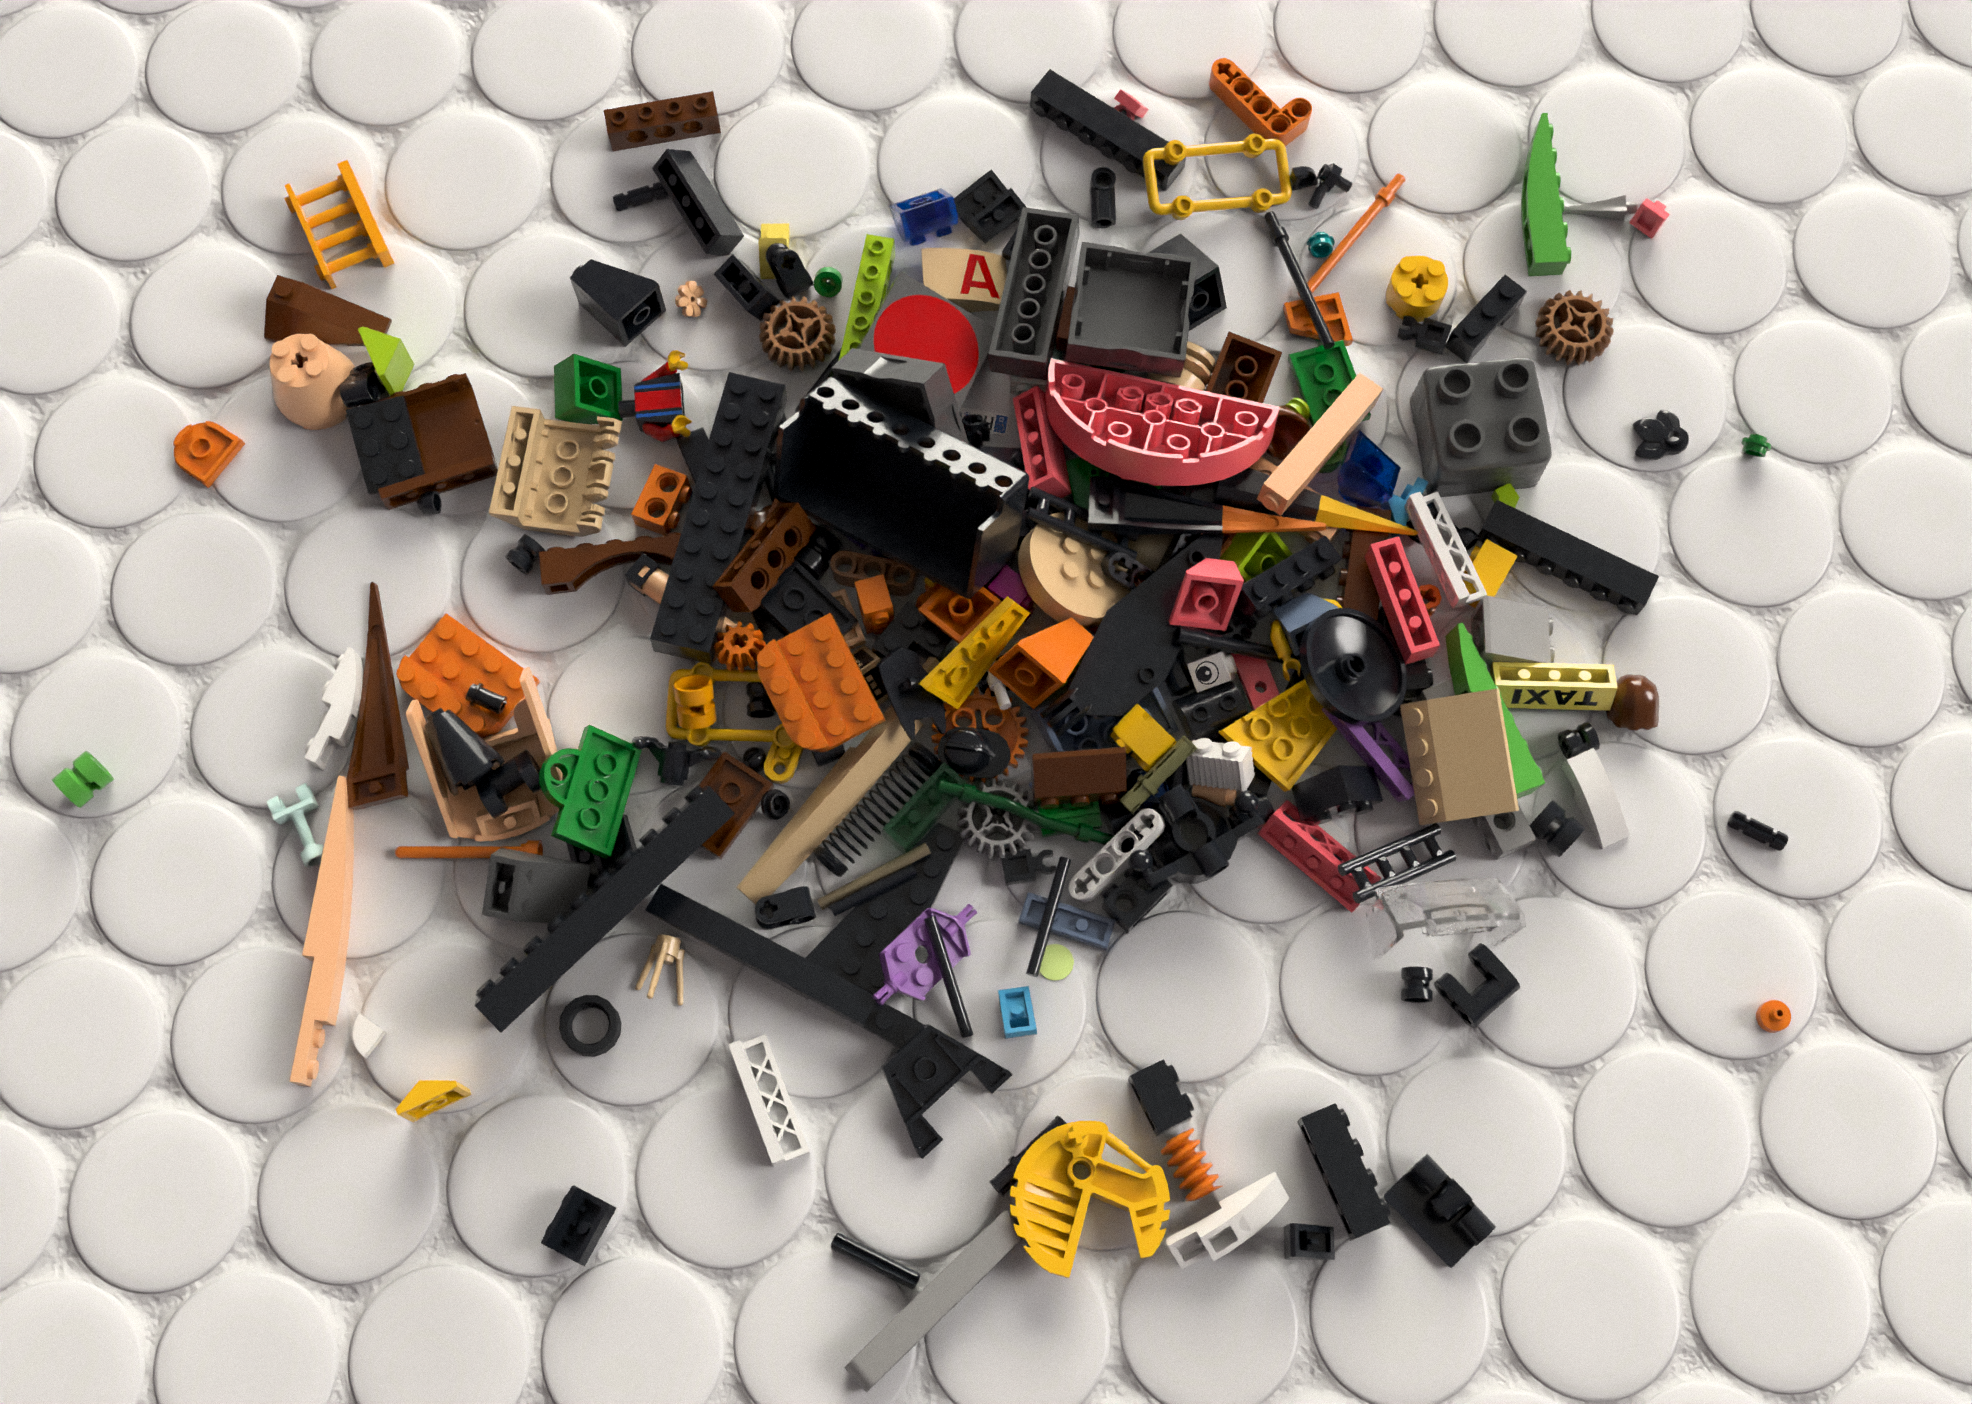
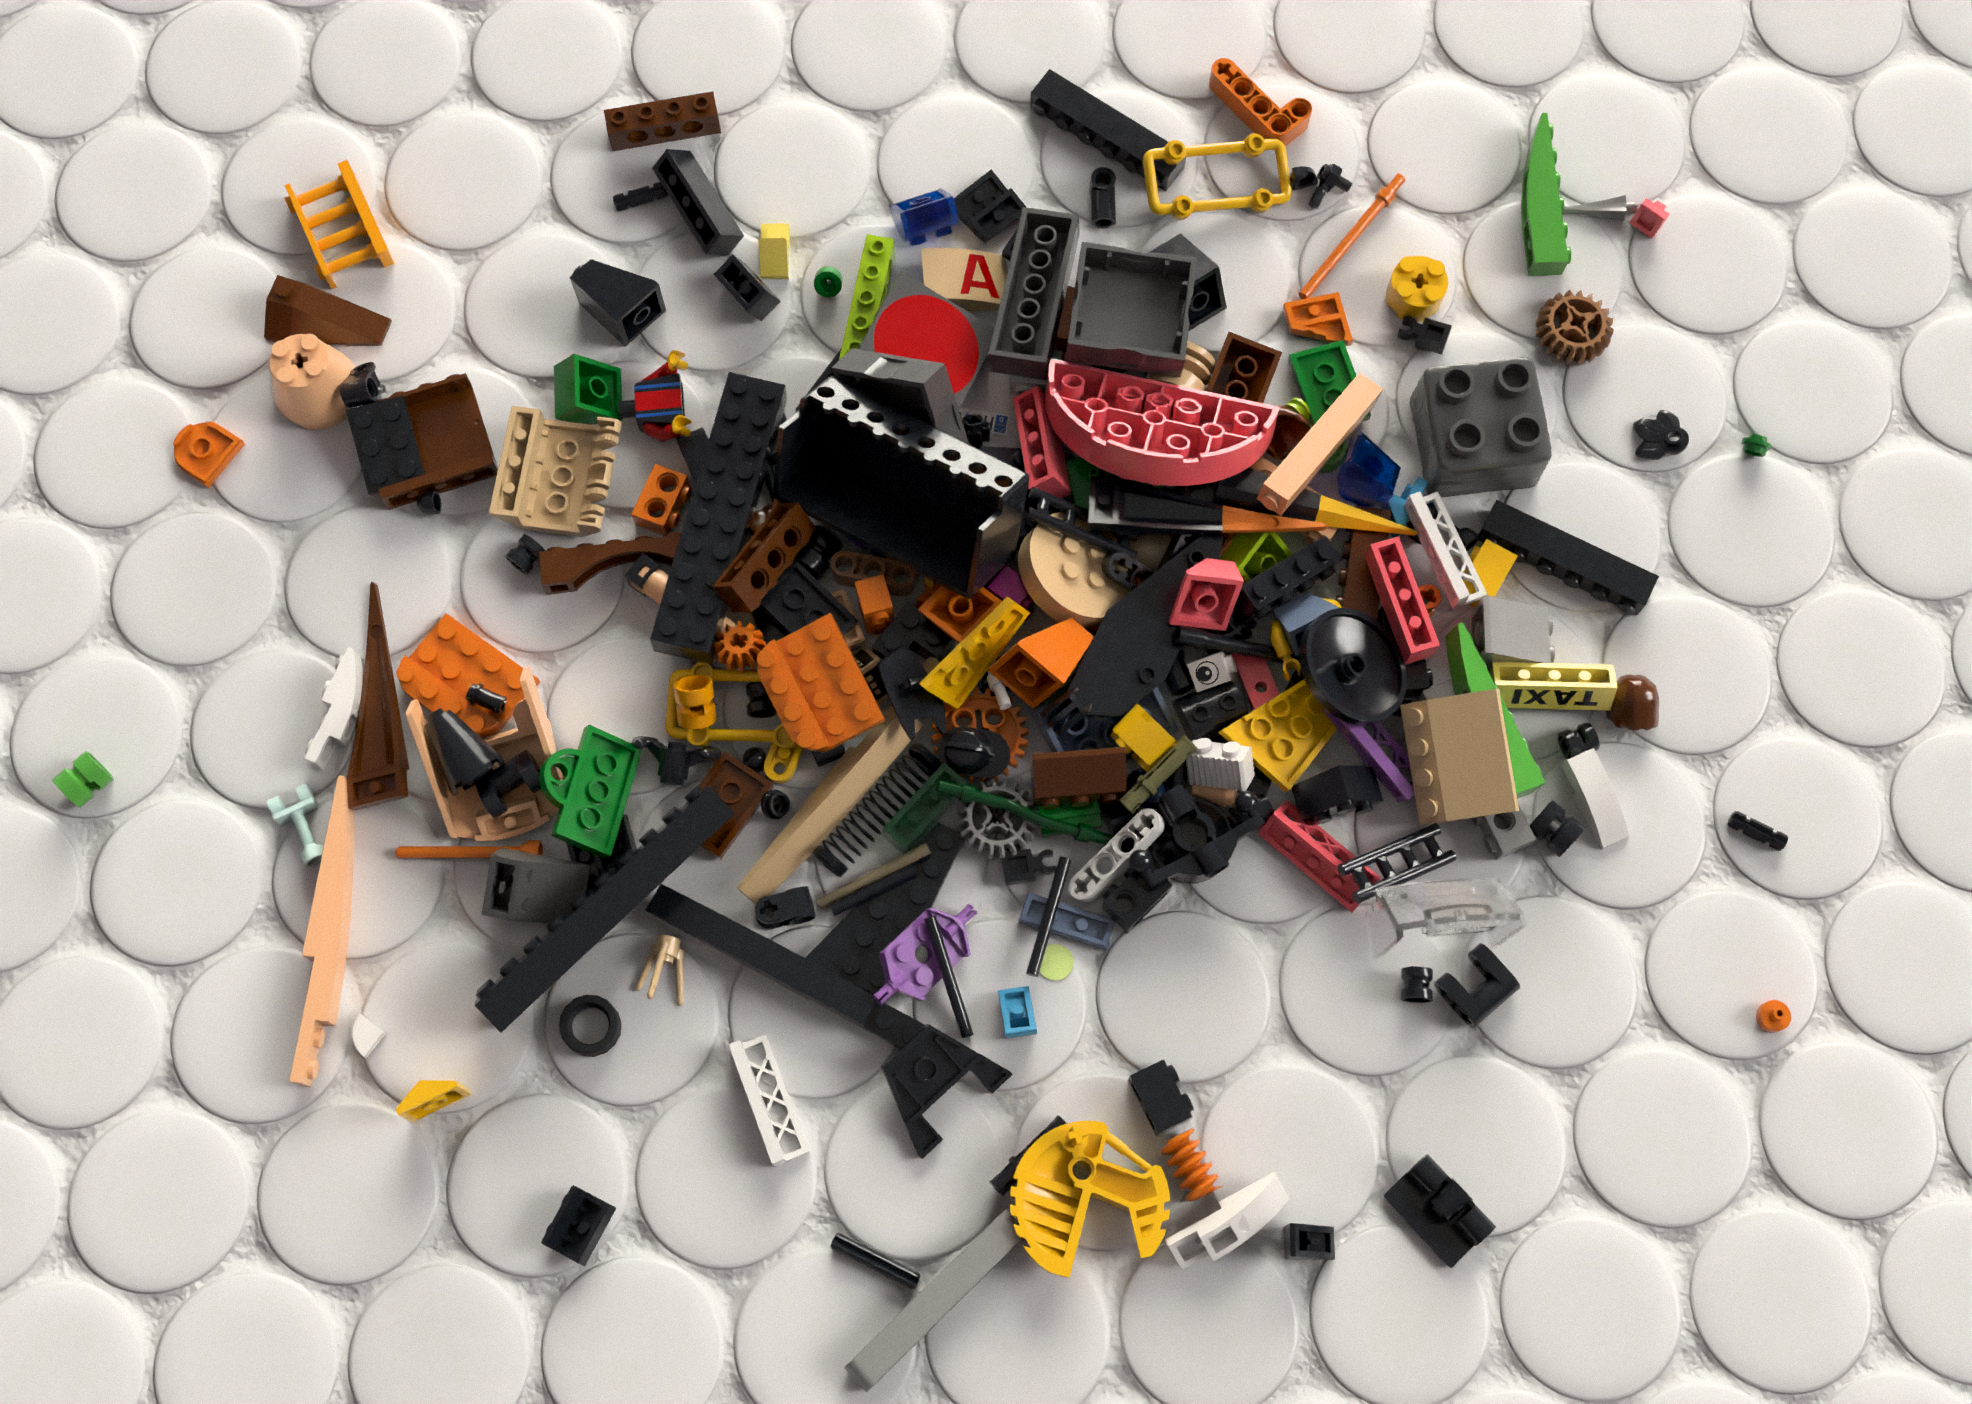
(388, 357): lime slope -> none
(690, 299): light nougat plant -> none
(788, 270): black piece -> none
(812, 321): medium nougat gear -> none
(1130, 105): coral tile -> none
(1280, 238): black bar -> none
(1320, 244): teal plate -> none
(1344, 1172): black brick -> none
(1482, 320): black arch -> none
(1506, 495): lime piece -> none

